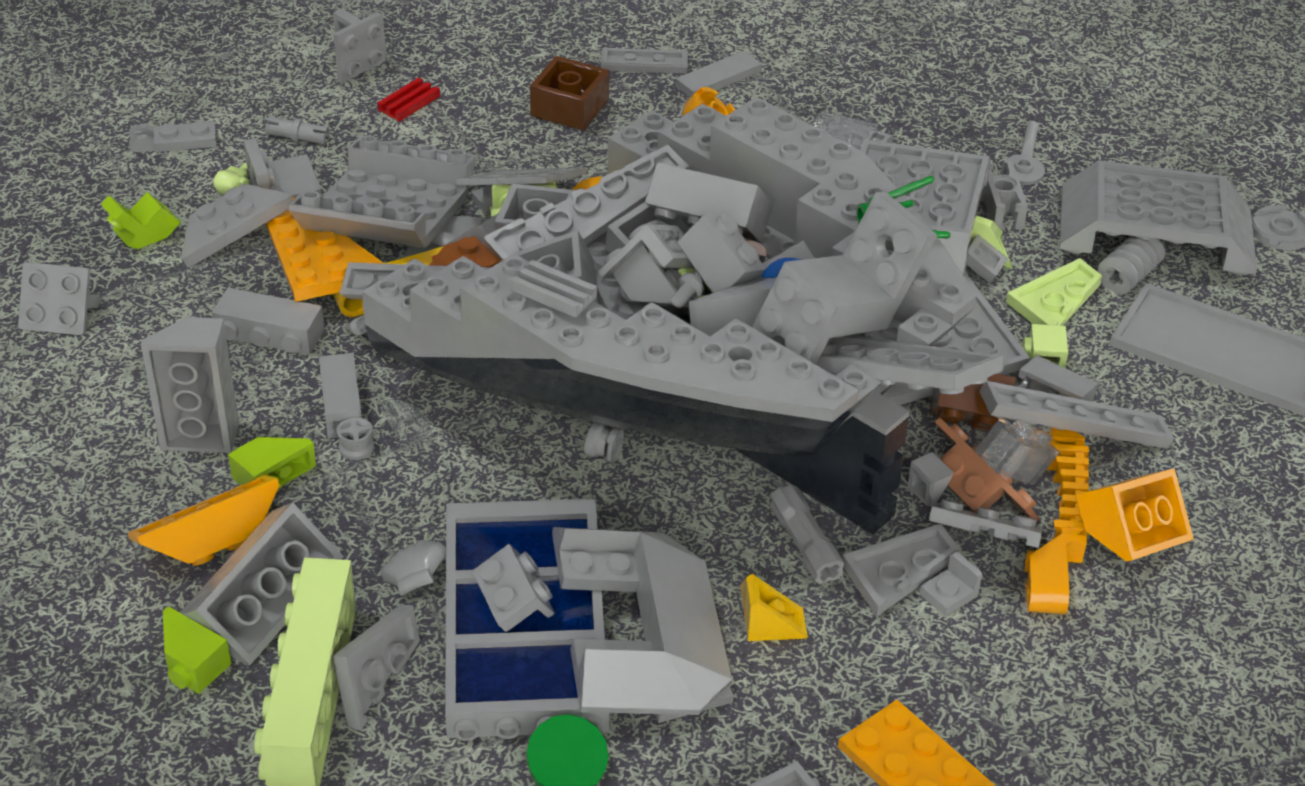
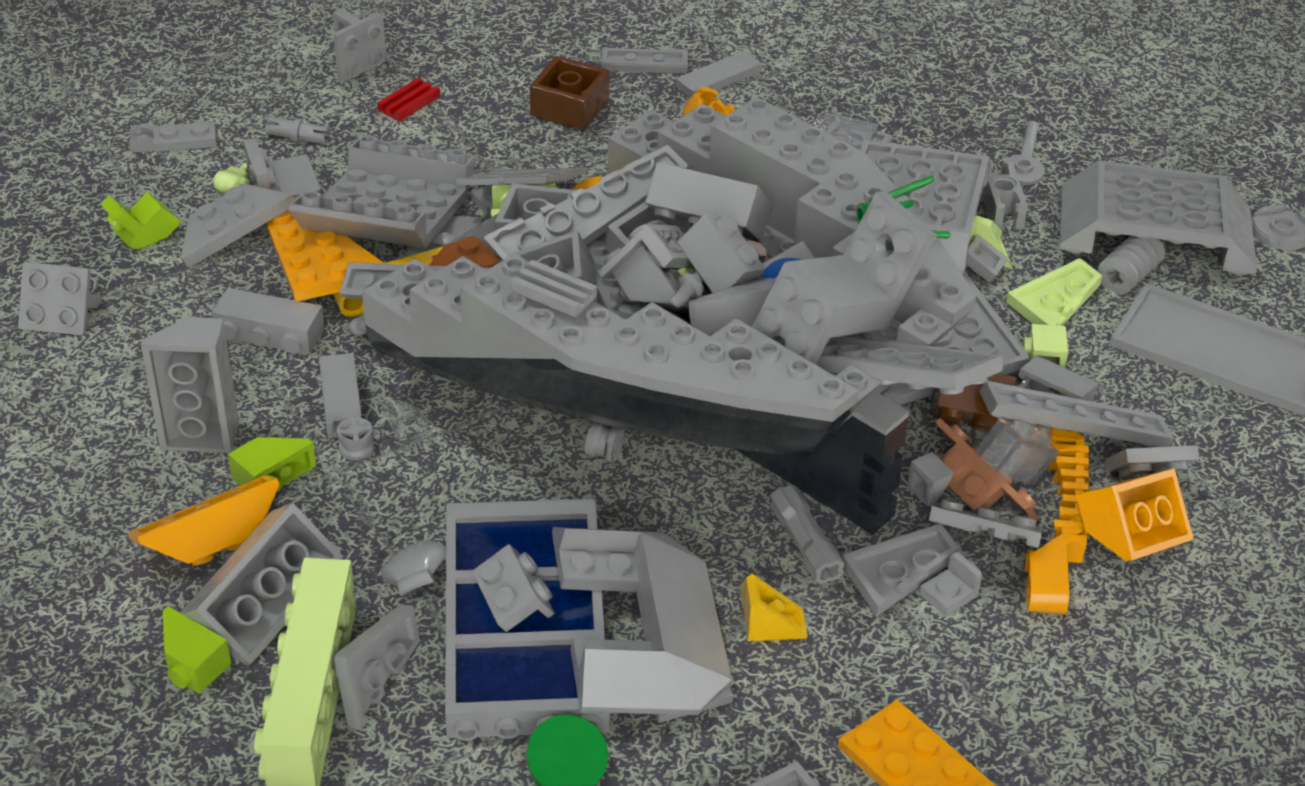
(1134, 461): none -> light grey plate

